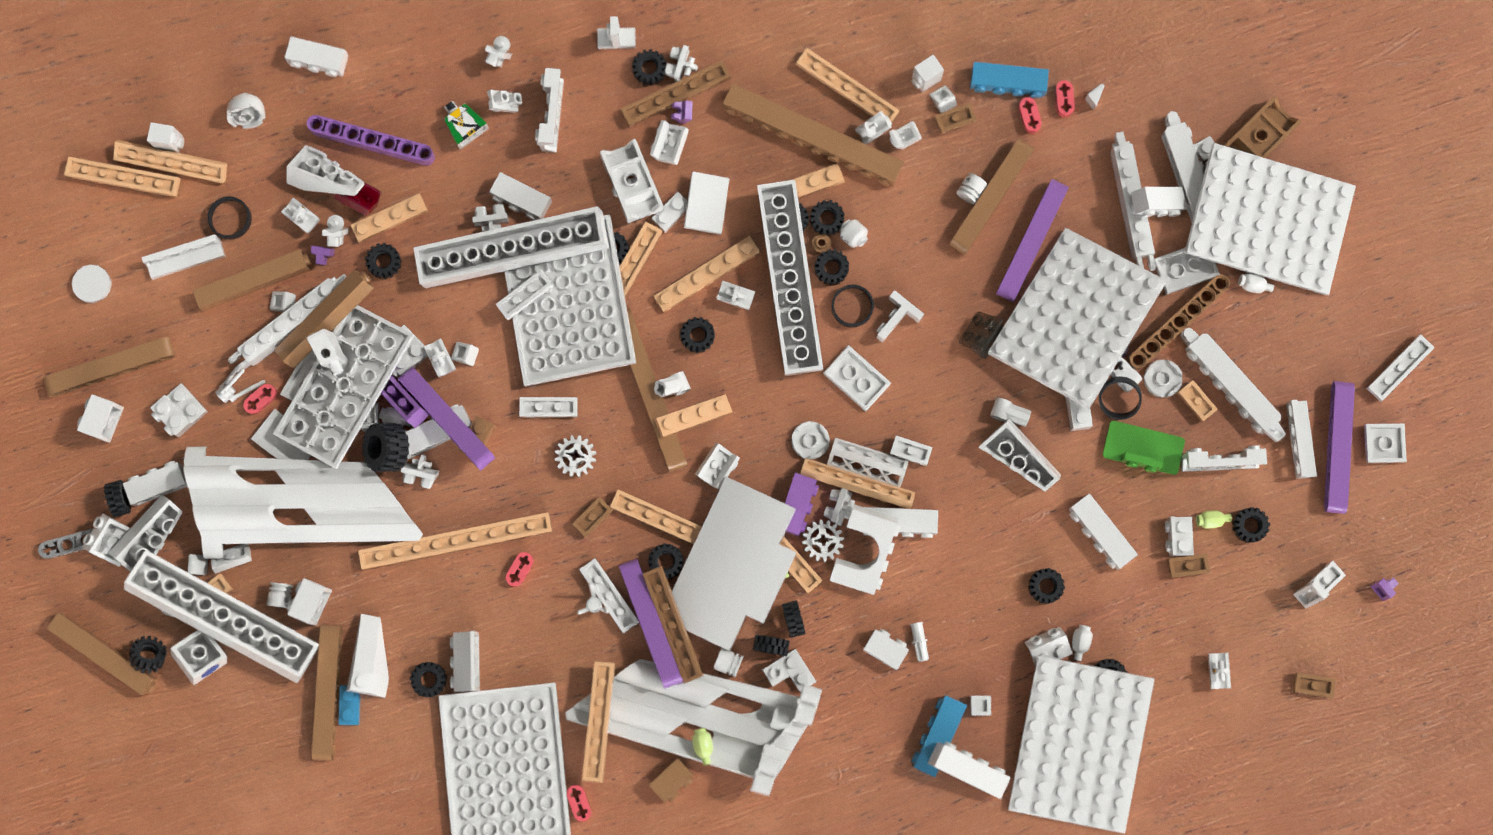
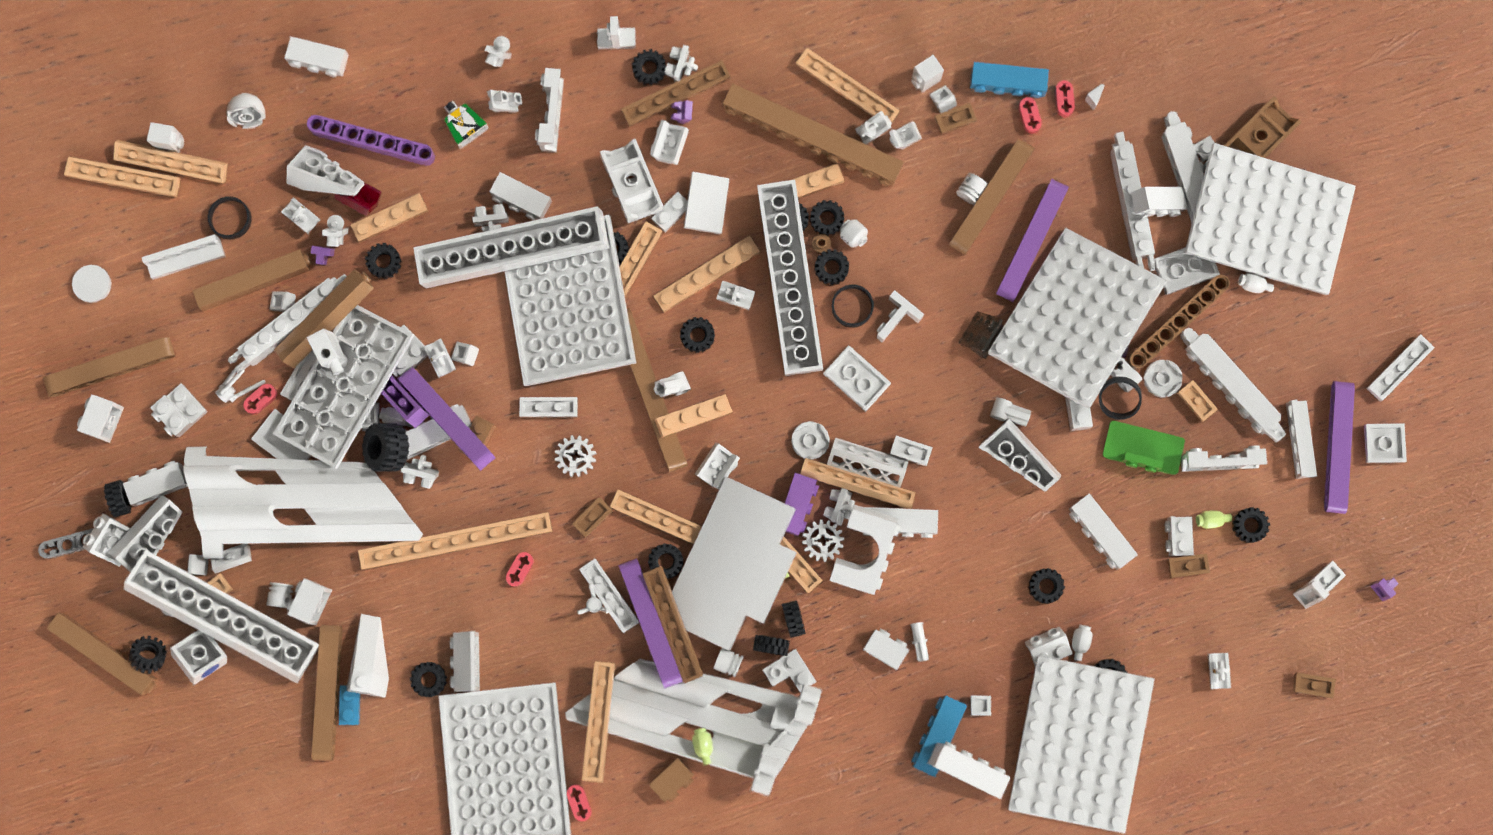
(524, 295): white plate -> none

